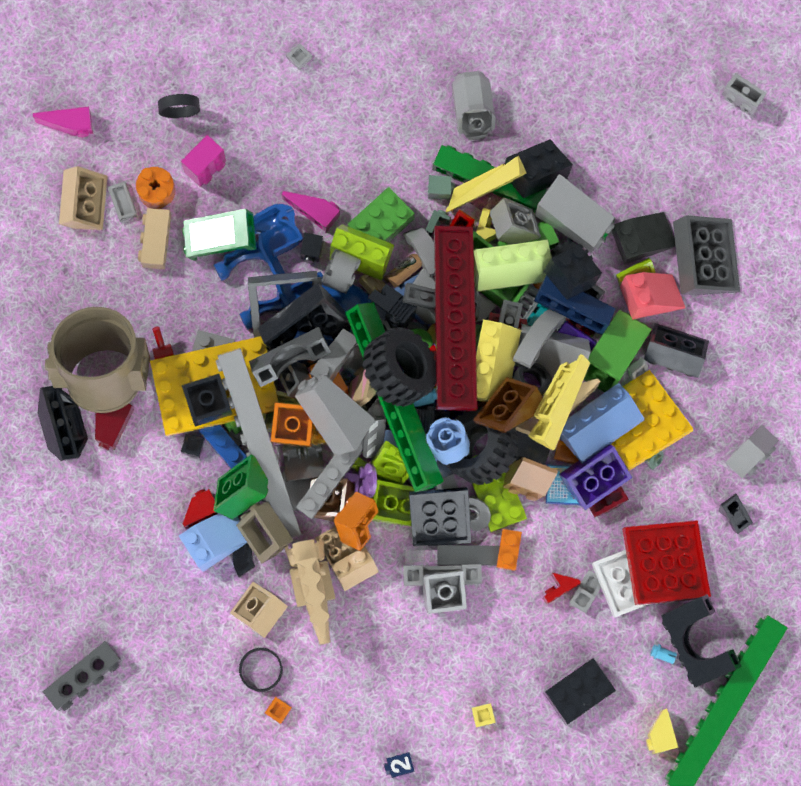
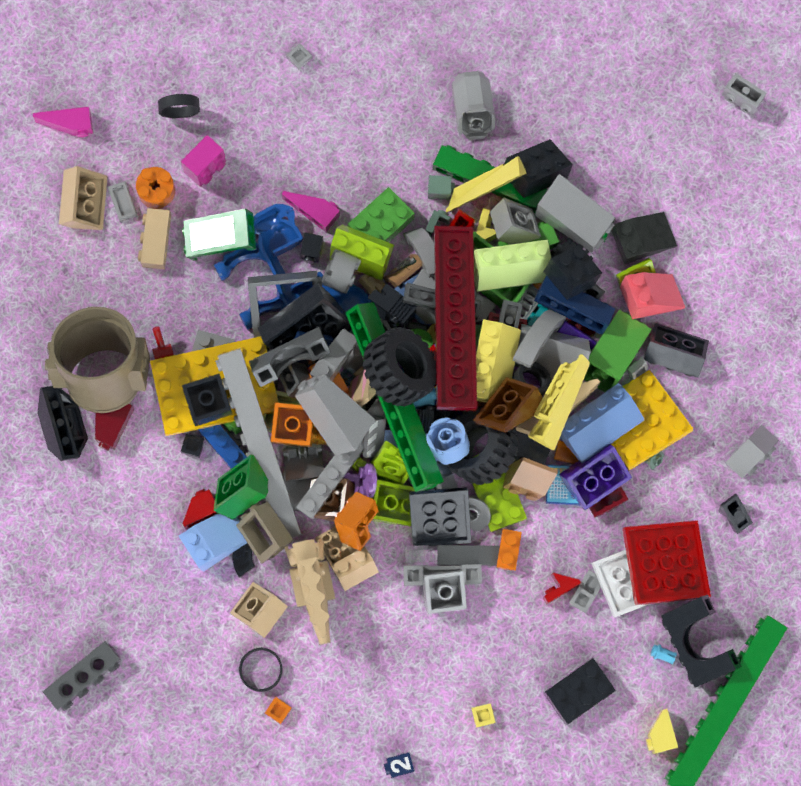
(706, 255): dark grey slope -> none

